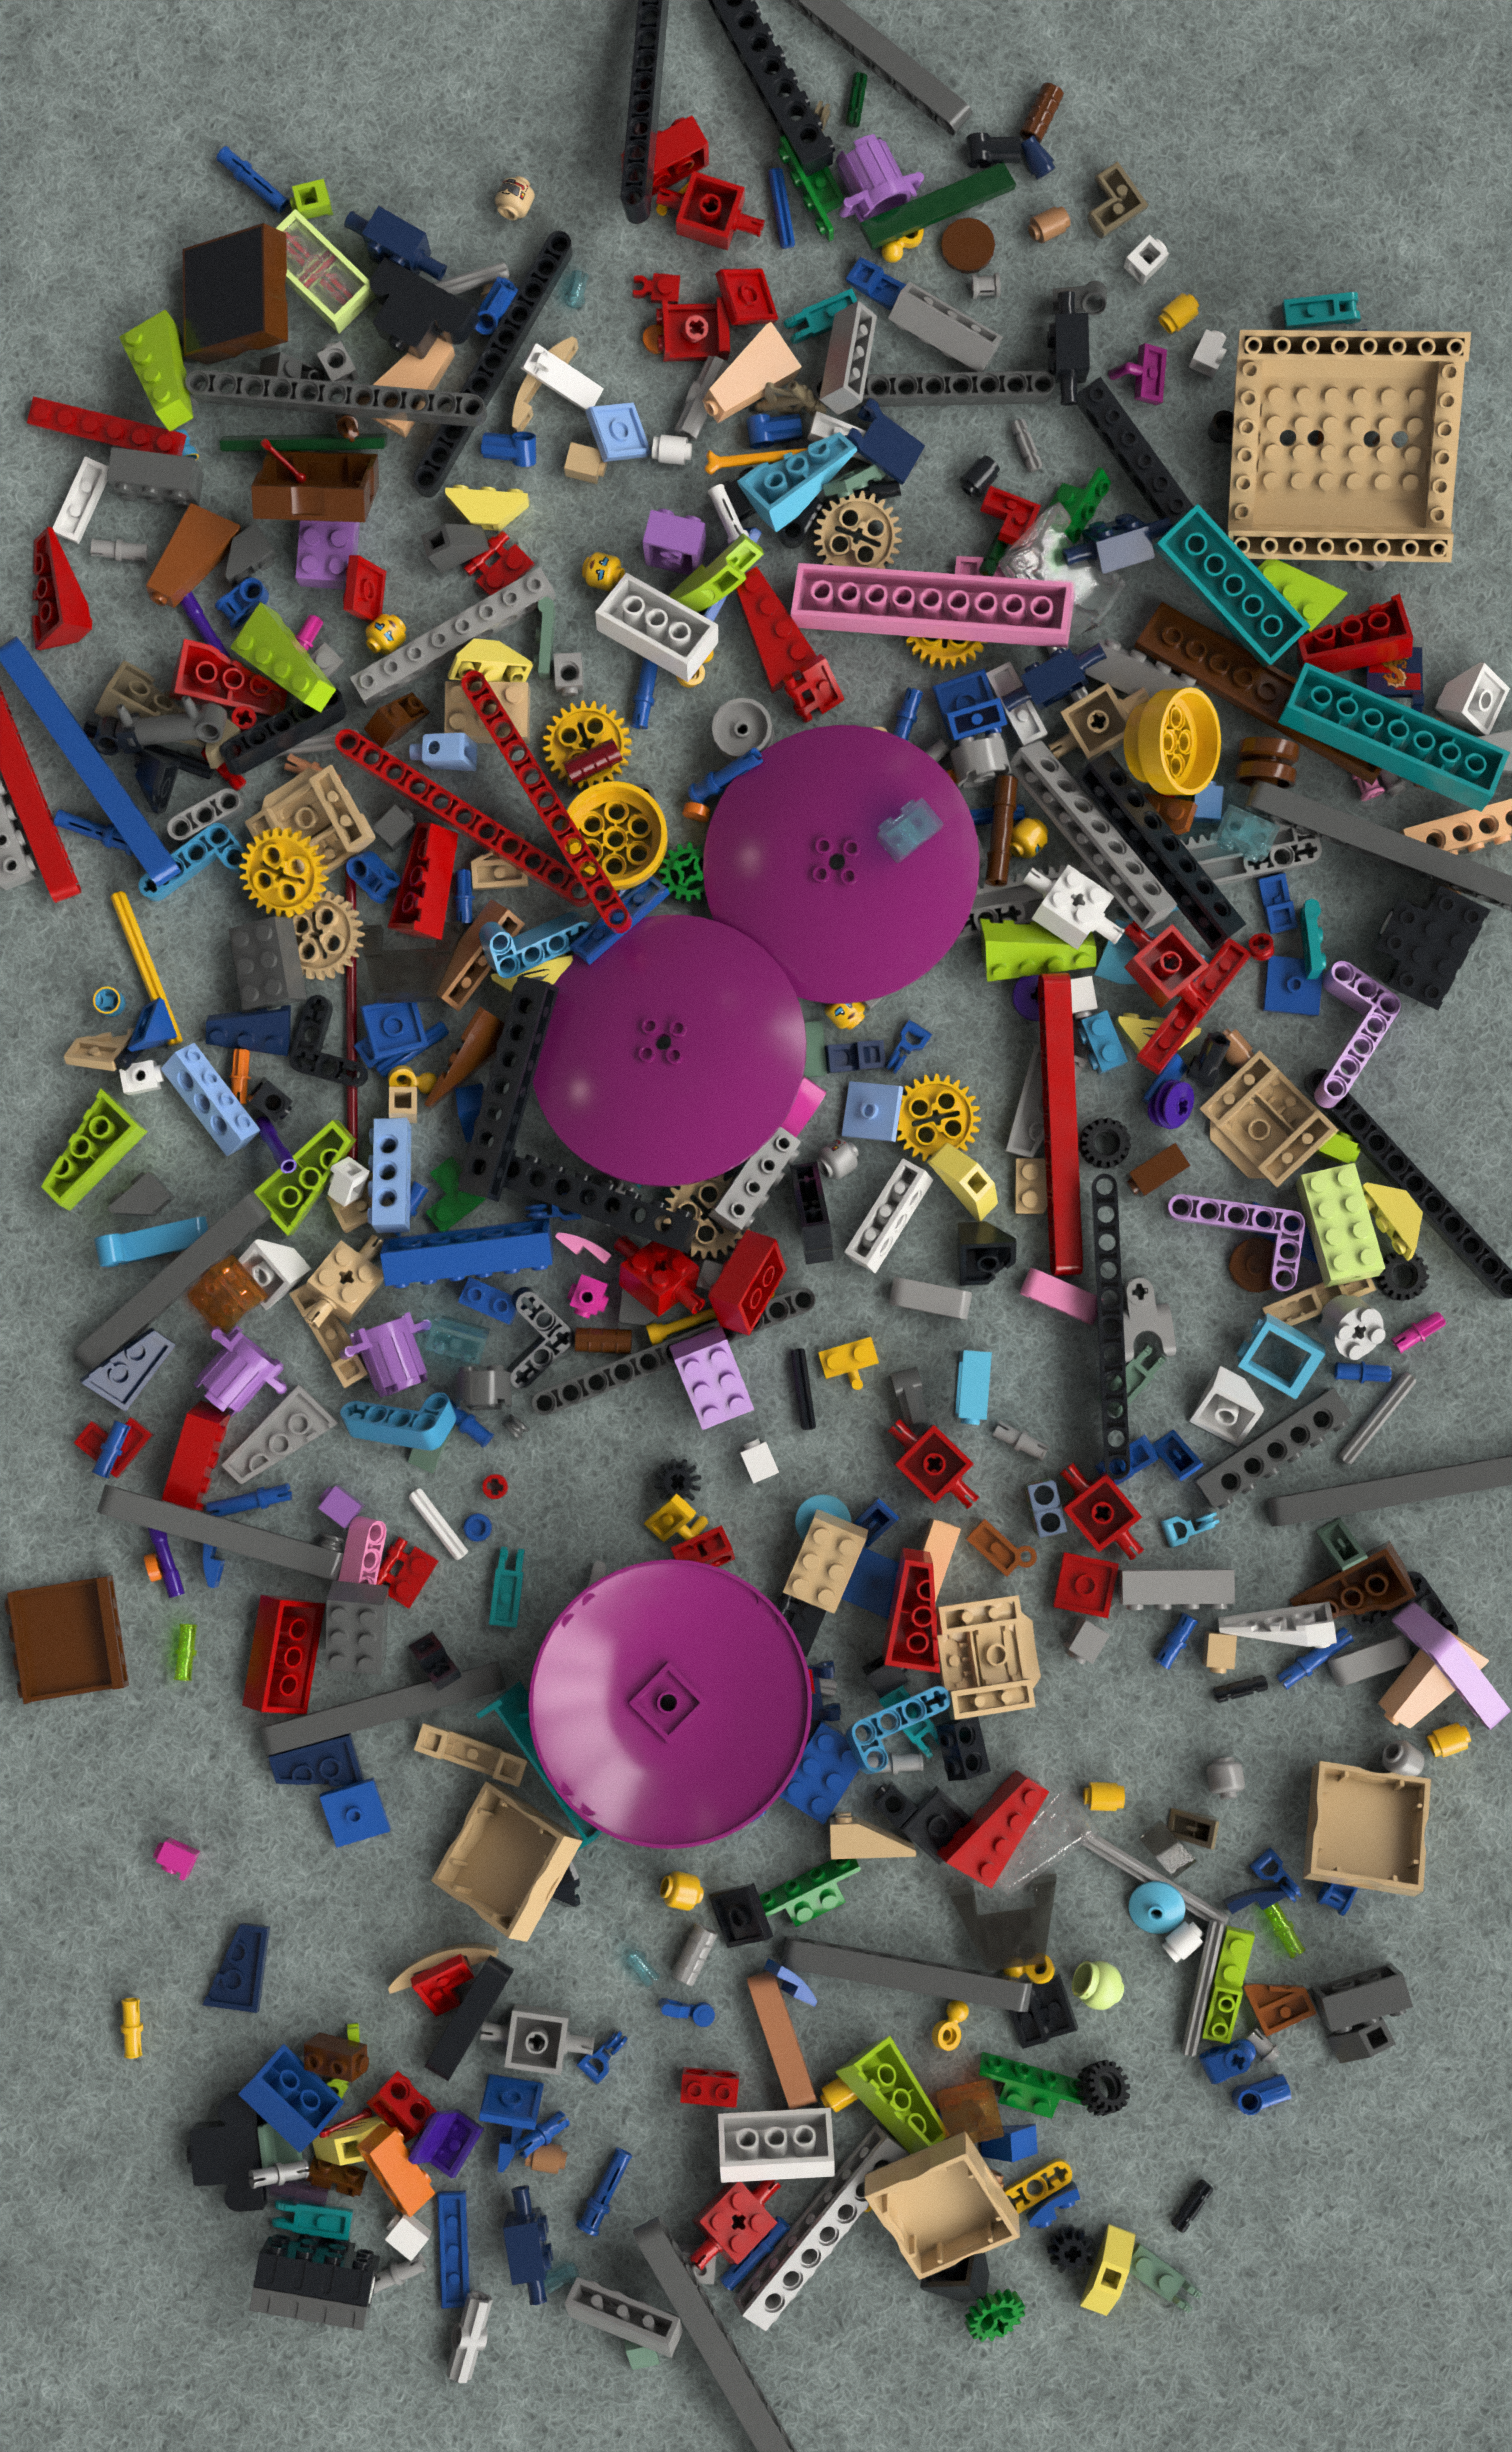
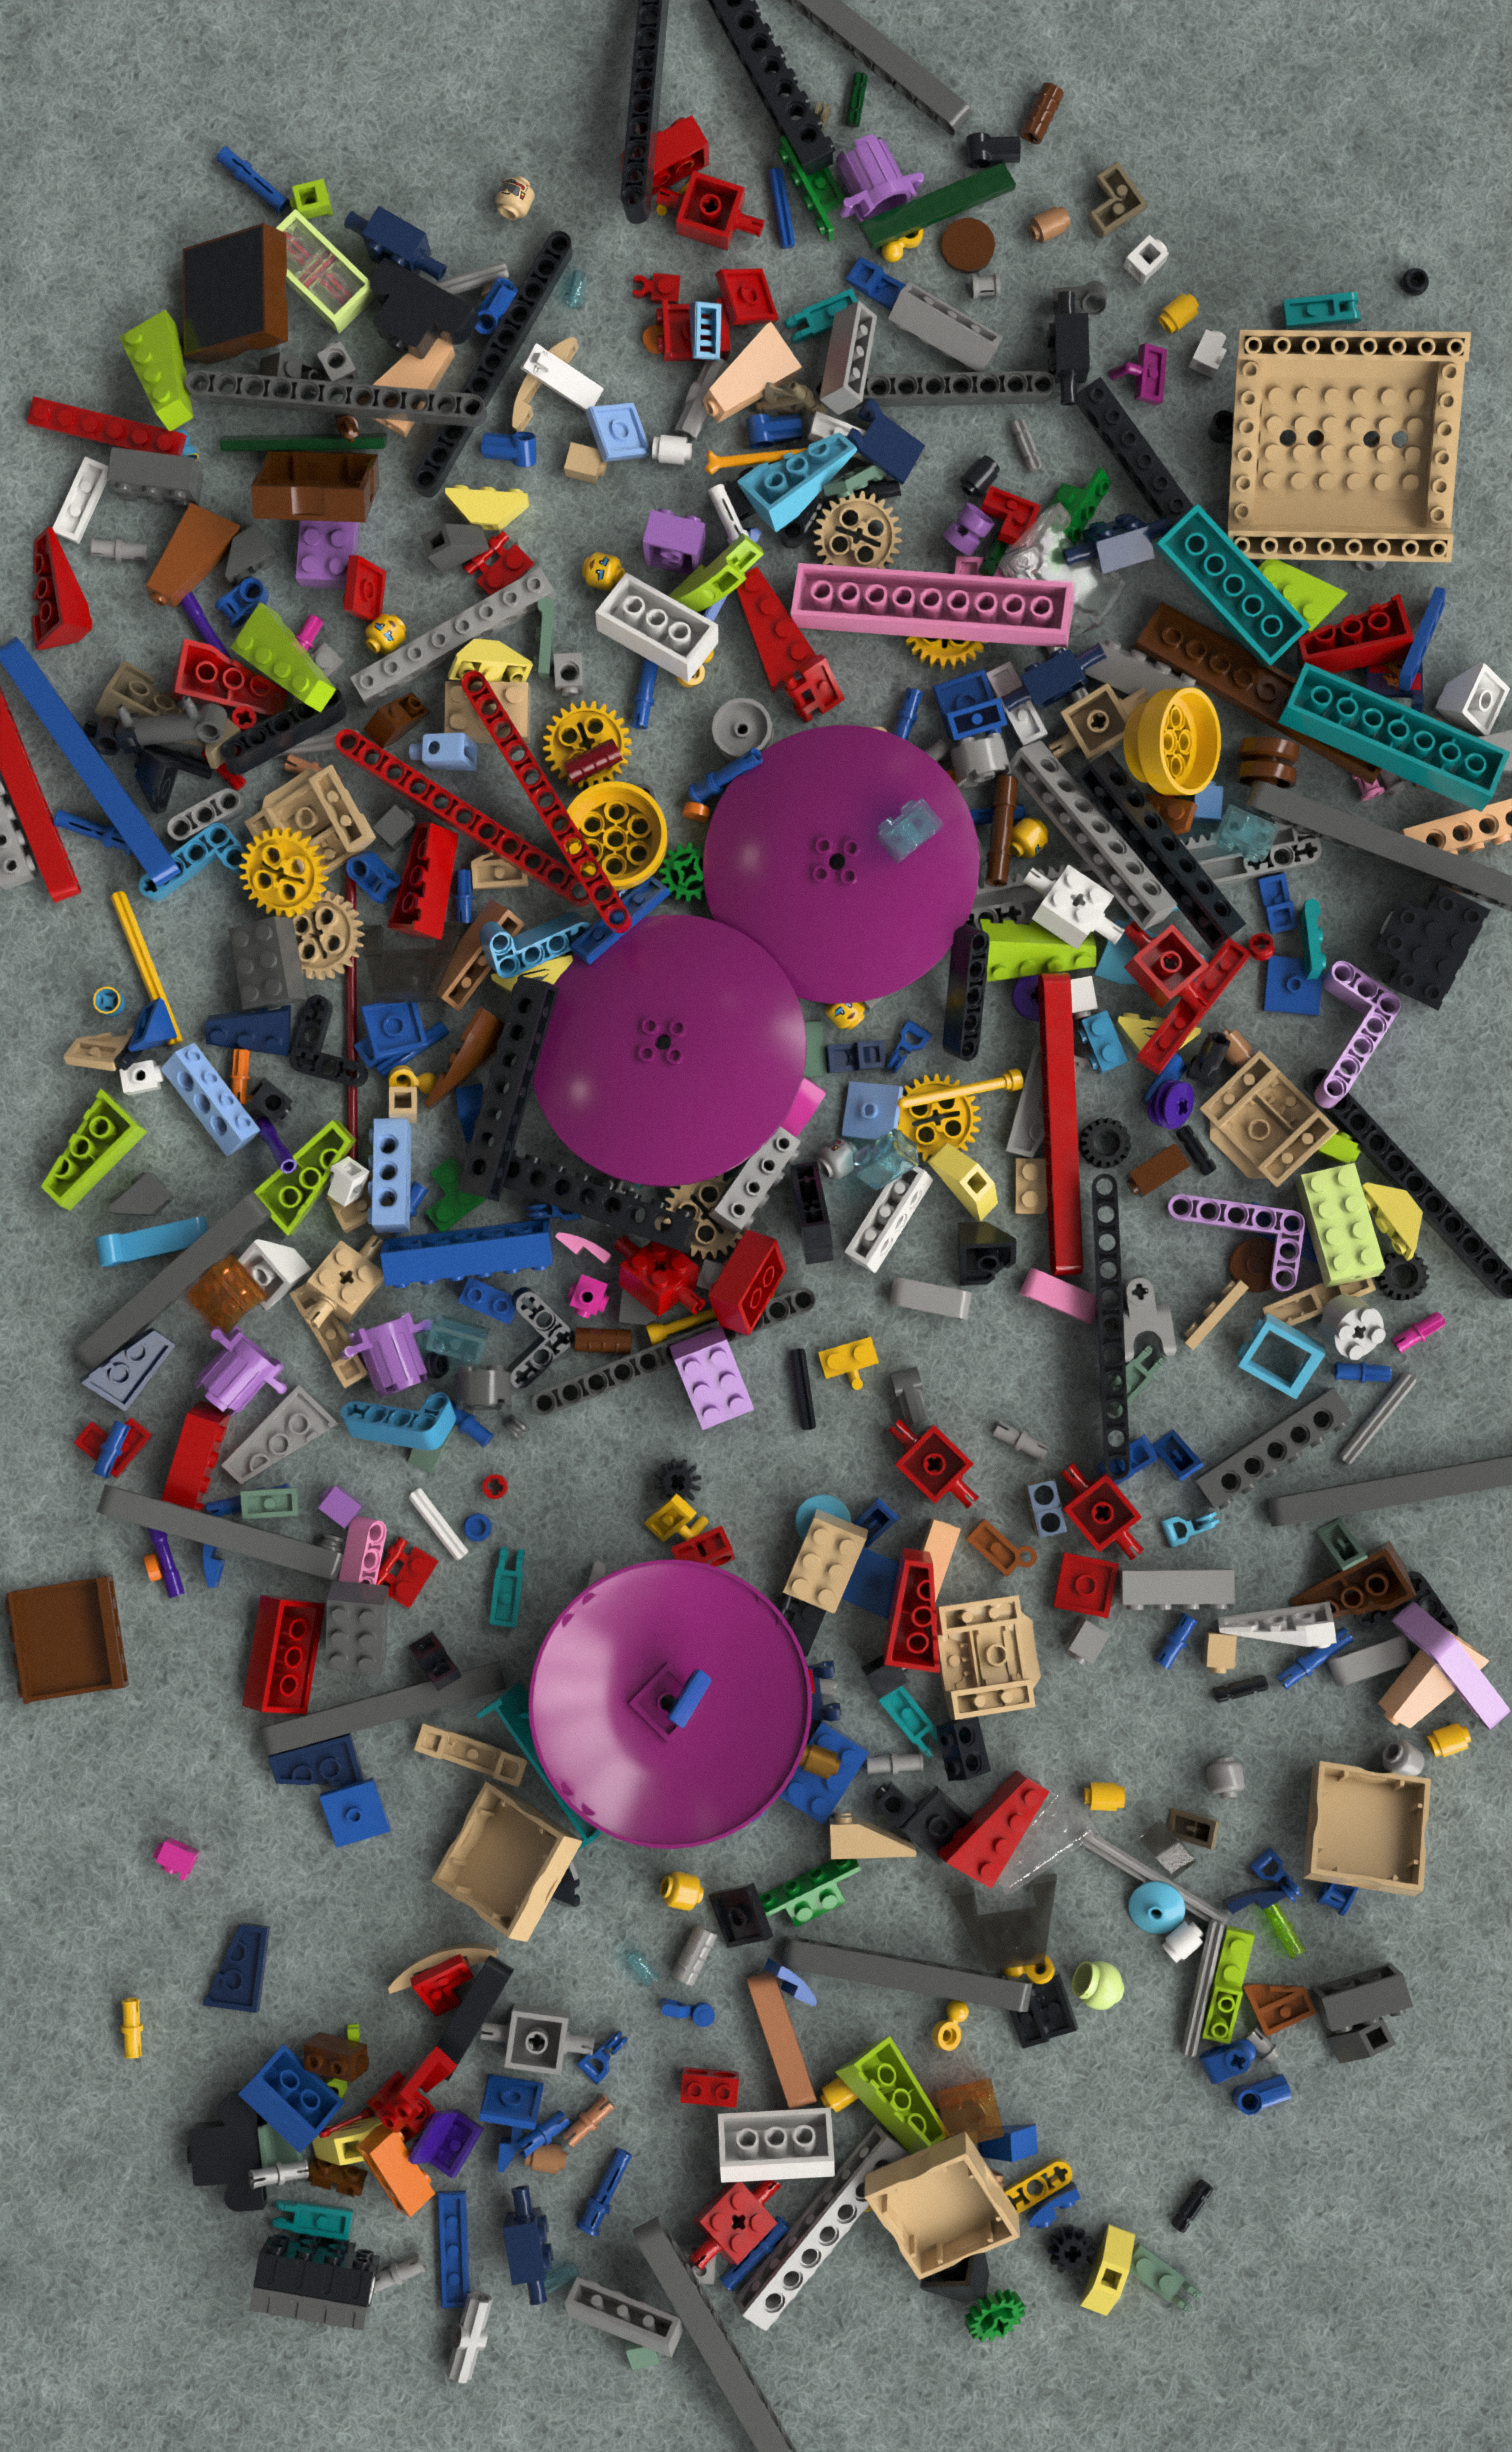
(185, 1652): clear neon green pin -> none
(270, 1503): none -> sand green panel
(300, 477): red hinge -> none
(300, 2193): clear purple pin -> none
(407, 2235): white brick -> none
(425, 2074): none -> red panel
(436, 1365): none -> black plate
(588, 2121): none -> nougat pin
(688, 1698): none -> blue slope
(714, 311): none -> dark azure slope
(758, 1460): white brick -> none
(819, 1761): none -> pearl gold brick
(885, 1159): none -> clear light blue brick
(899, 1721): dark azure beam -> none
(966, 992): none -> black beam
(970, 519): none -> medium lavender wheel
(973, 1386): medium azure window -> none
(1011, 1080): none -> yellow piece
(1029, 2086): green bracket -> none
(1037, 158): dark blue cone -> none
(1091, 2091): black tyre -> none
(1196, 1150): none -> black axle
(1214, 1313): none -> tan plate
(1227, 1407): white slope -> none
(1420, 276): none -> black plate
(1422, 639): none -> blue tile

